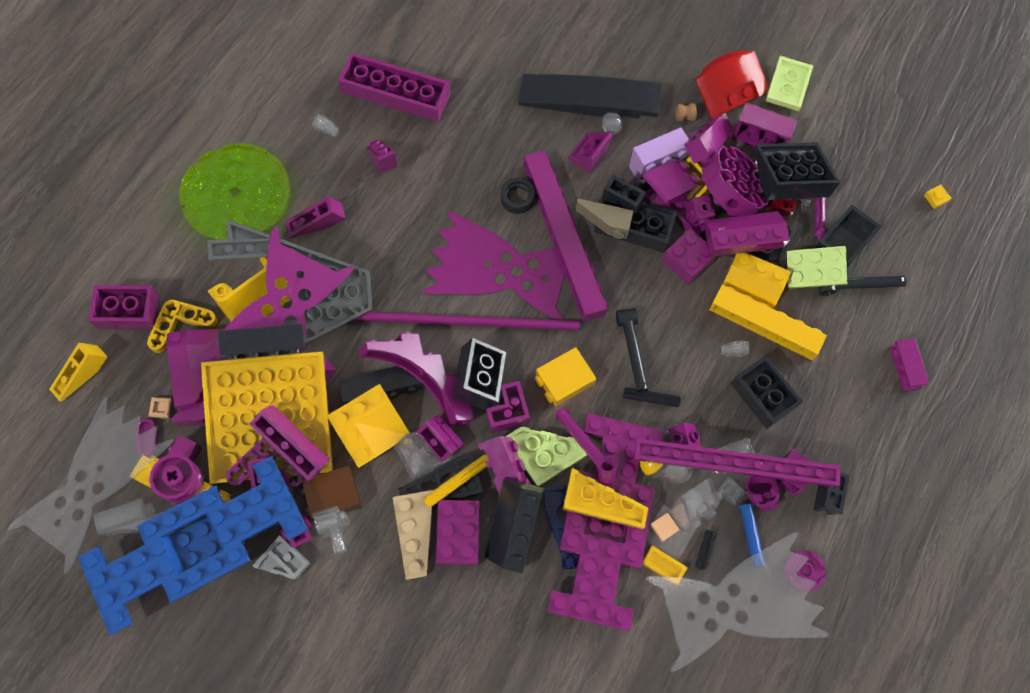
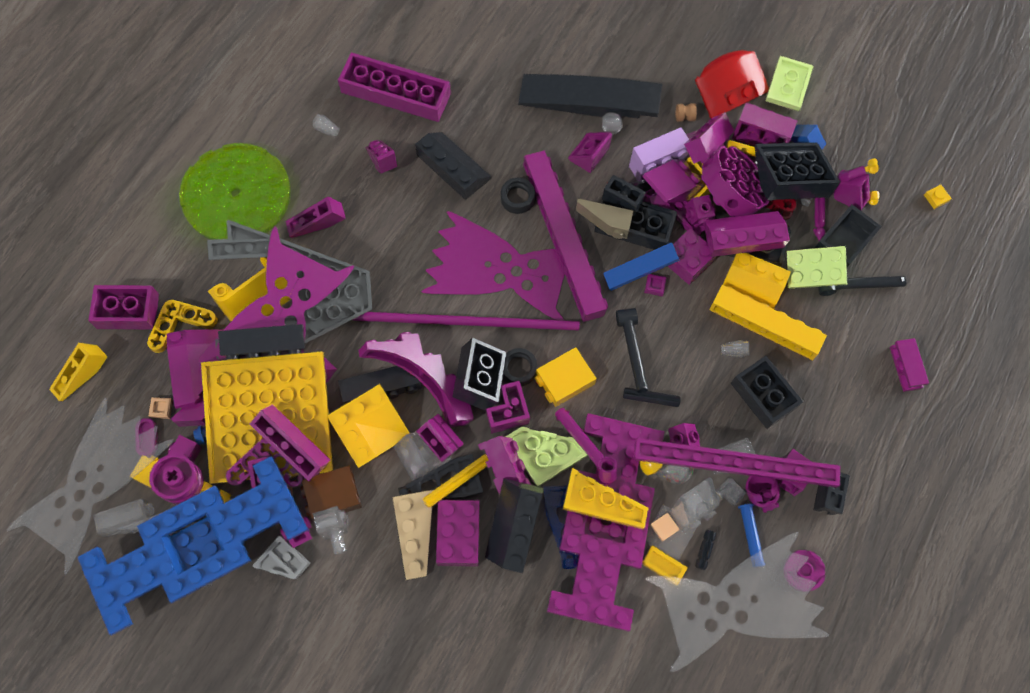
(200, 435): none -> blue plate
(451, 164): none -> black slope
(523, 353): none -> black tyre
(641, 266): none -> blue tile
(655, 285): none -> magenta tile
(748, 150): none -> yellow tile
(808, 134): none -> blue slope
(855, 186): none -> magenta torso

